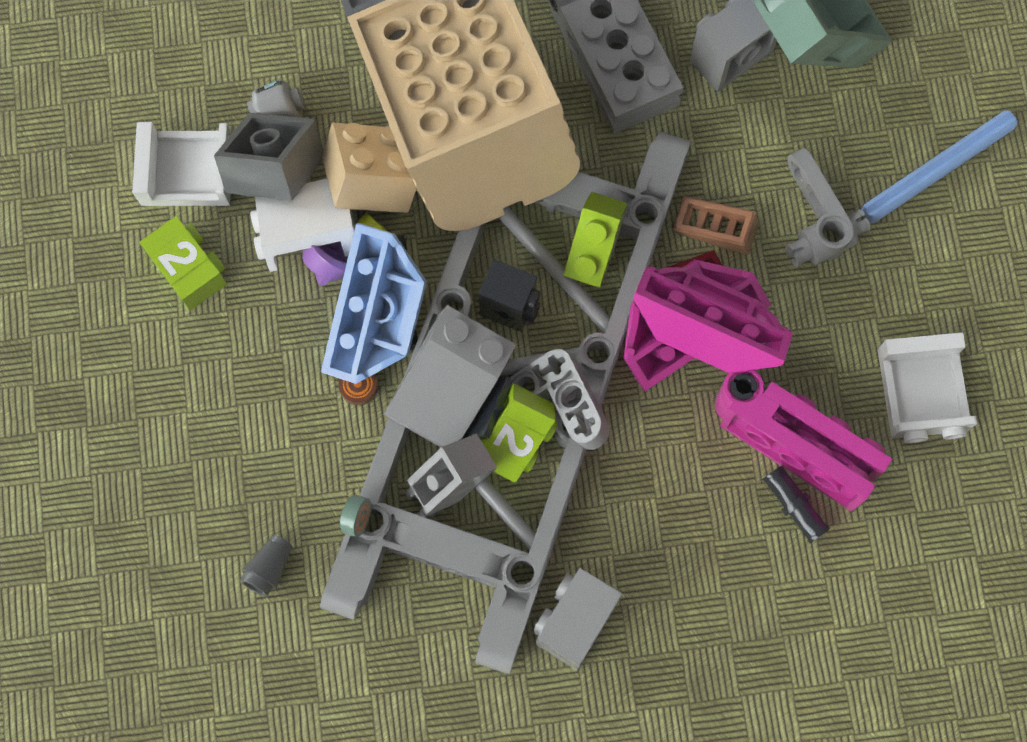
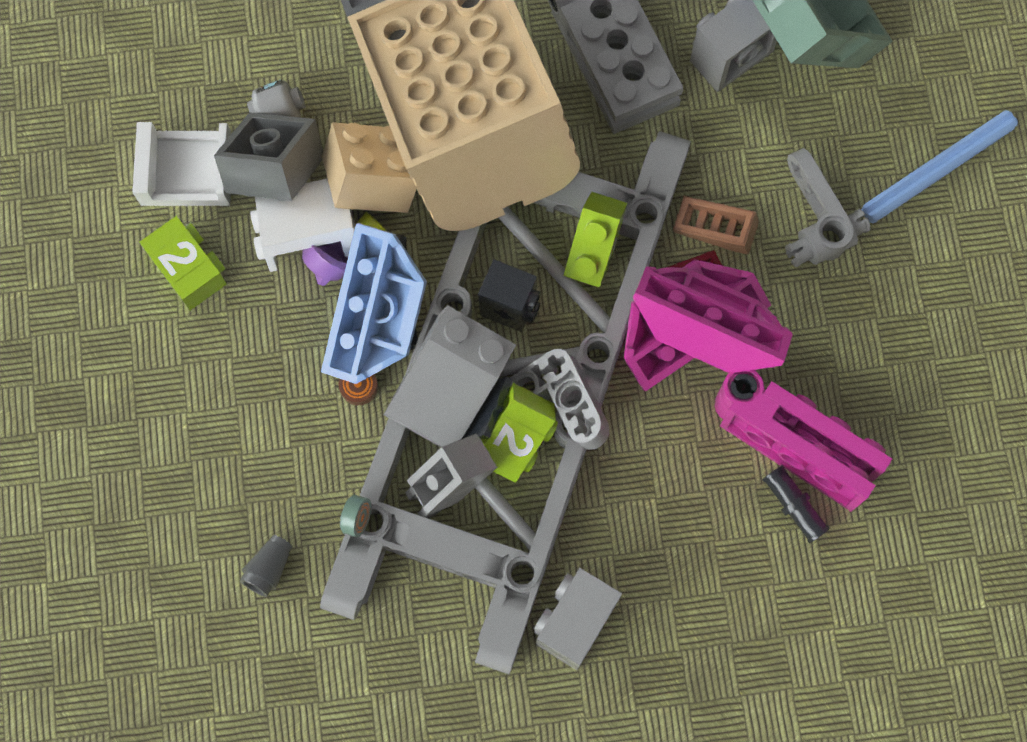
(925, 387): white panel -> none

